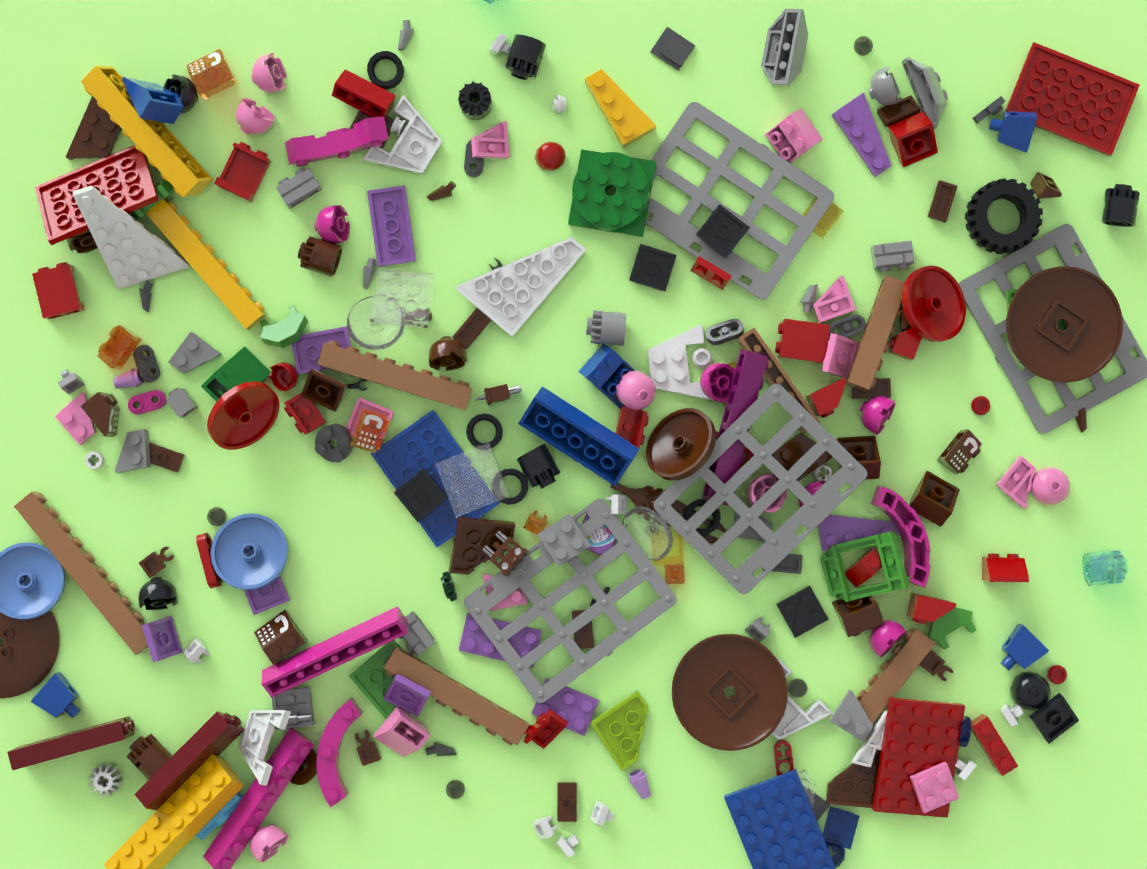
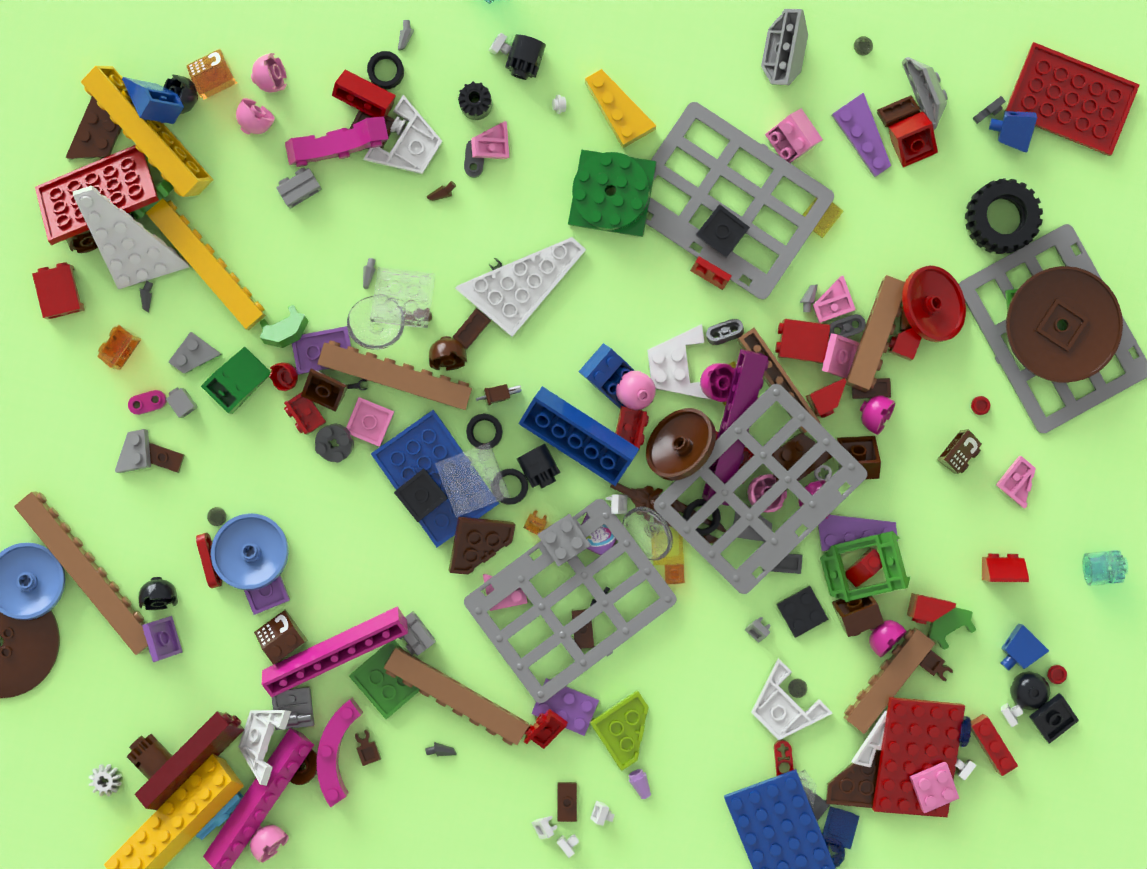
(57, 697): blue torso -> none
(70, 382): light grey tile -> none
(71, 742): dark red brick -> none
(76, 420): bright pink wing -> none
(91, 455): white bush -> none
(103, 412): reddish brown slope -> none
(128, 379): lavender cone -> none
(146, 363): dark grey plate -> none
(155, 563): reddish brown plate -> none
(194, 651): white tile -> none
(243, 171): red panel -> none
(243, 415): red dish -> none
(320, 256): reddish brown gear -> none
(332, 224): dark pink cylinder -> none
(369, 431): clear orange slope -> none
(391, 226): medium lavender plate -> none
(402, 733): bright pink slope -> none
(407, 695): medium lavender plate -> none
(448, 586): dark green gear -> none
(455, 789): clear smoke plate -> none
(477, 642): medium lavender plate -> none
(512, 559): reddish brown piece -> none
(550, 156): red hair -> none
(607, 327): light grey gear -> none
(652, 267): black plate -> none
(672, 48): dark grey piece -> none
(701, 357): white plate -> none
(723, 720): reddish brown dish -> none
(852, 717): light grey wing -> none
(884, 87): light grey cylinder -> none
(892, 255): light grey brick -> none
(911, 531): dark pink brick -> none
(934, 498): reddish brown slope -> none
(942, 201): reddish brown plate -> none
(1045, 186): slope -> none
(1050, 486): bright pink cylinder -> none
(1082, 420): reddish brown bar -> none
(1120, 206): black gear -> none

